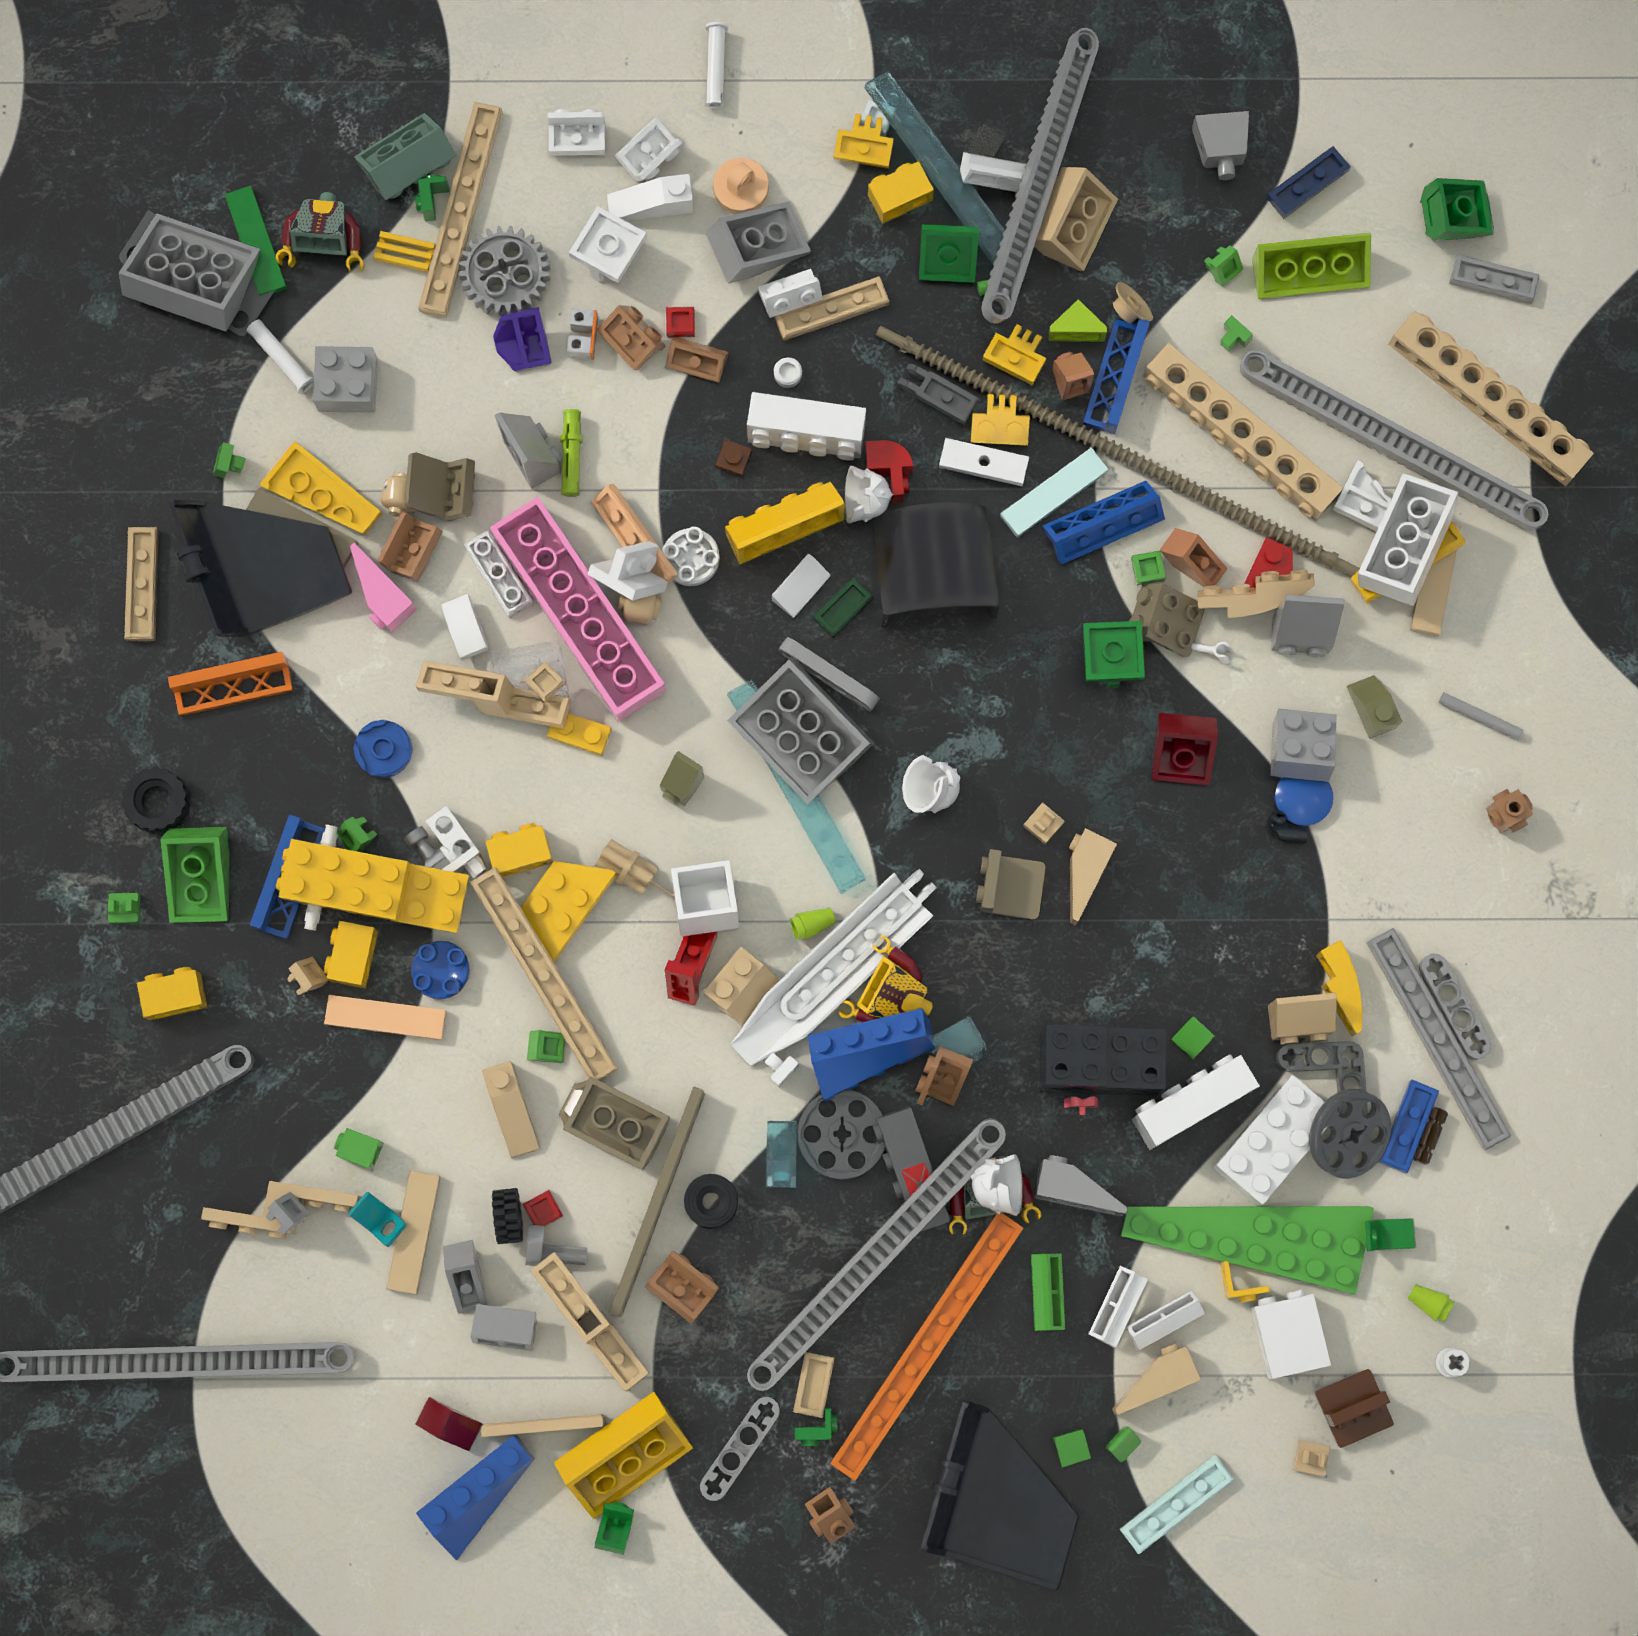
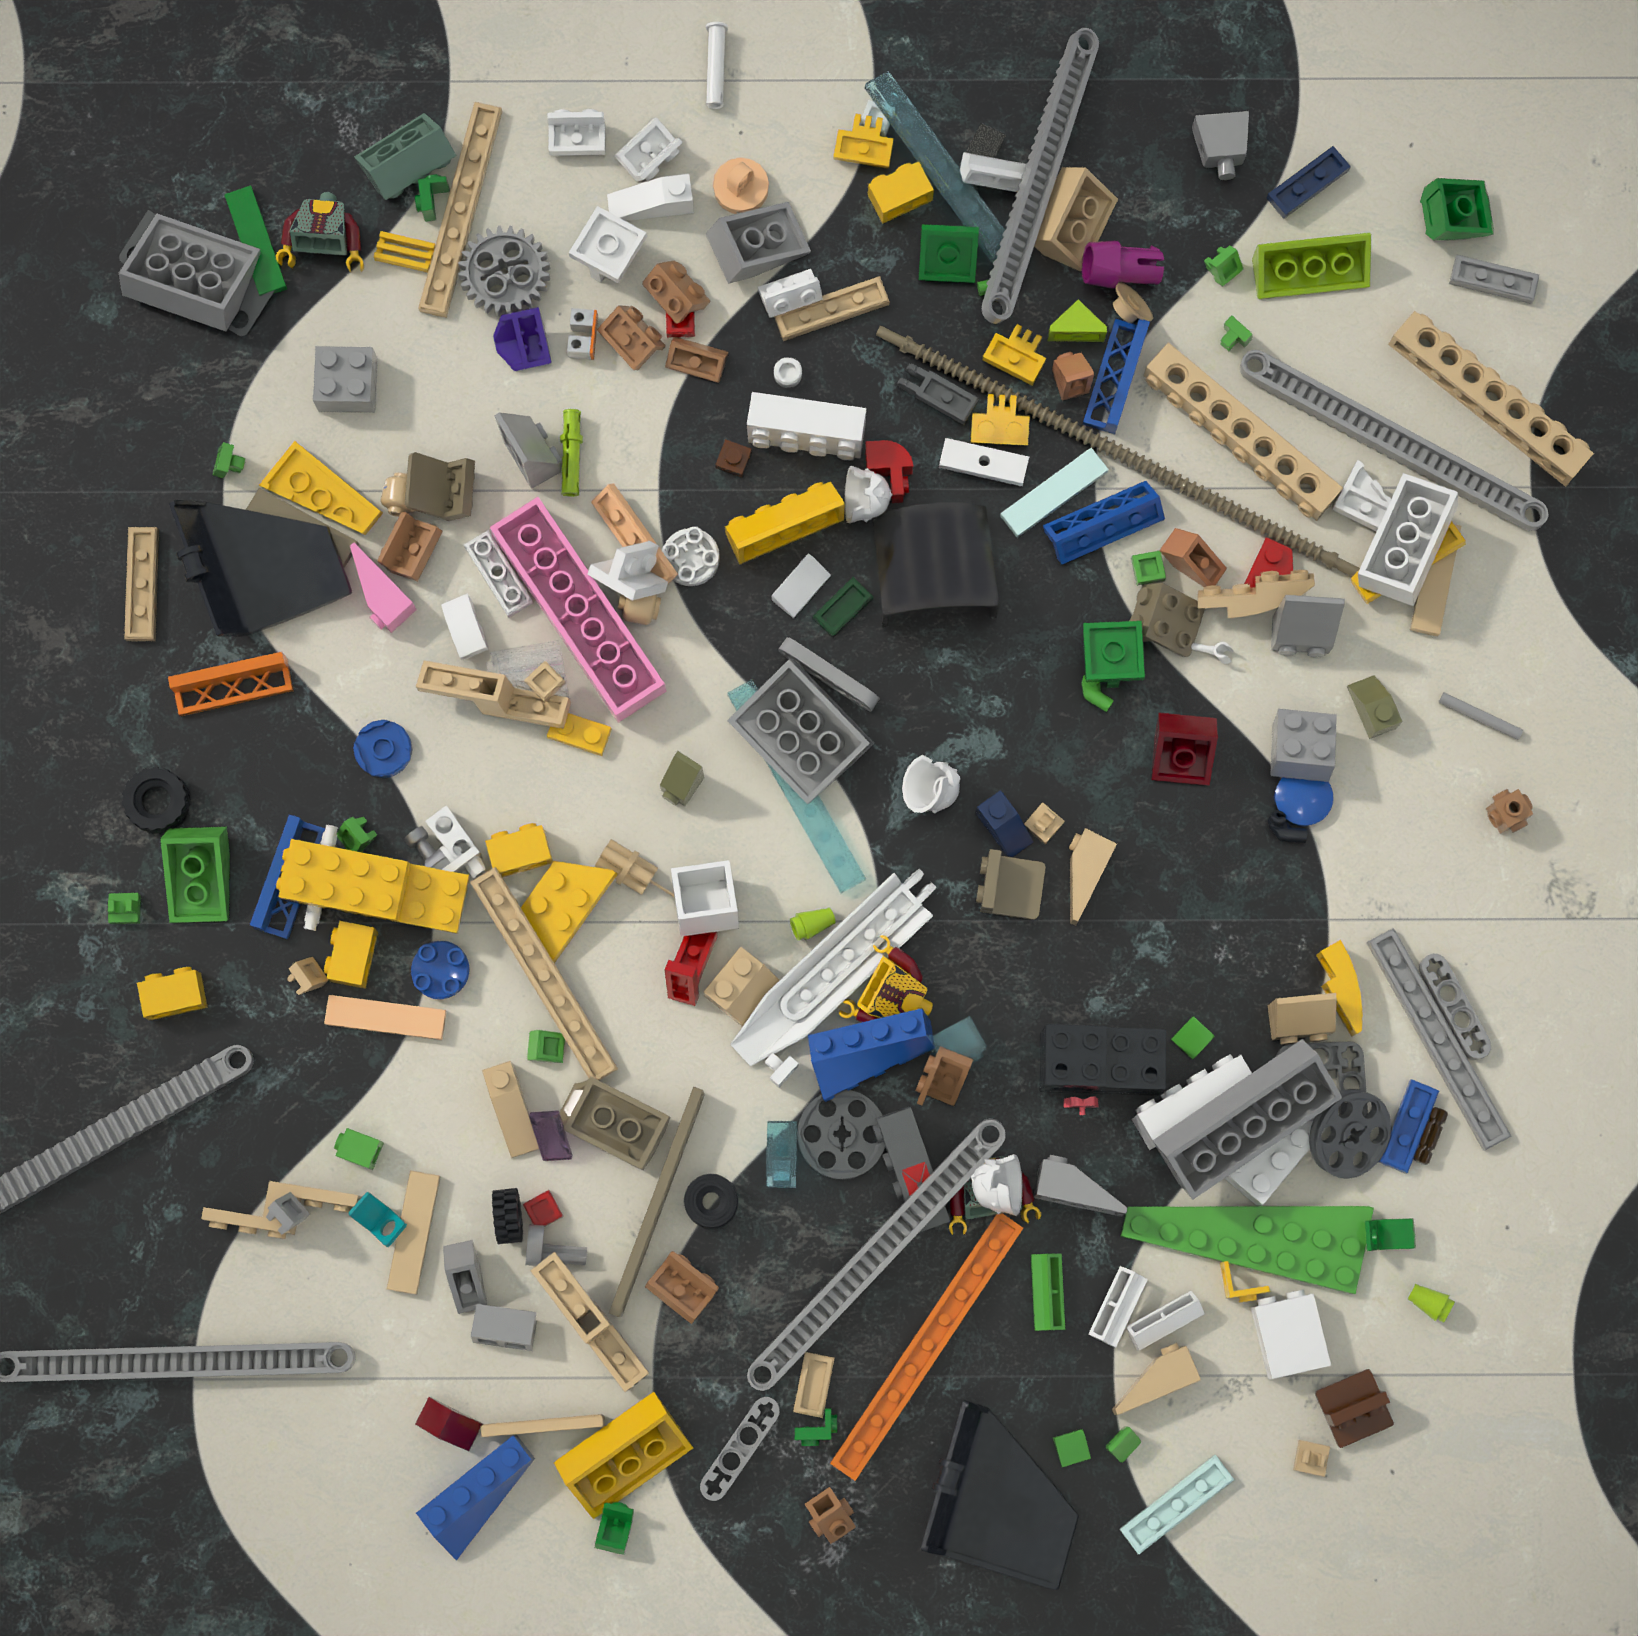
(281, 356): white pin -> none
(550, 1135): none -> clear purple slope
(675, 290): none -> medium nougat bracket
(1004, 824): none -> dark blue slope
(1093, 694): none -> bright green arm
(1109, 263): none -> magenta piece
(1247, 1119): none -> light grey brick
(1442, 1362): white bush -> none

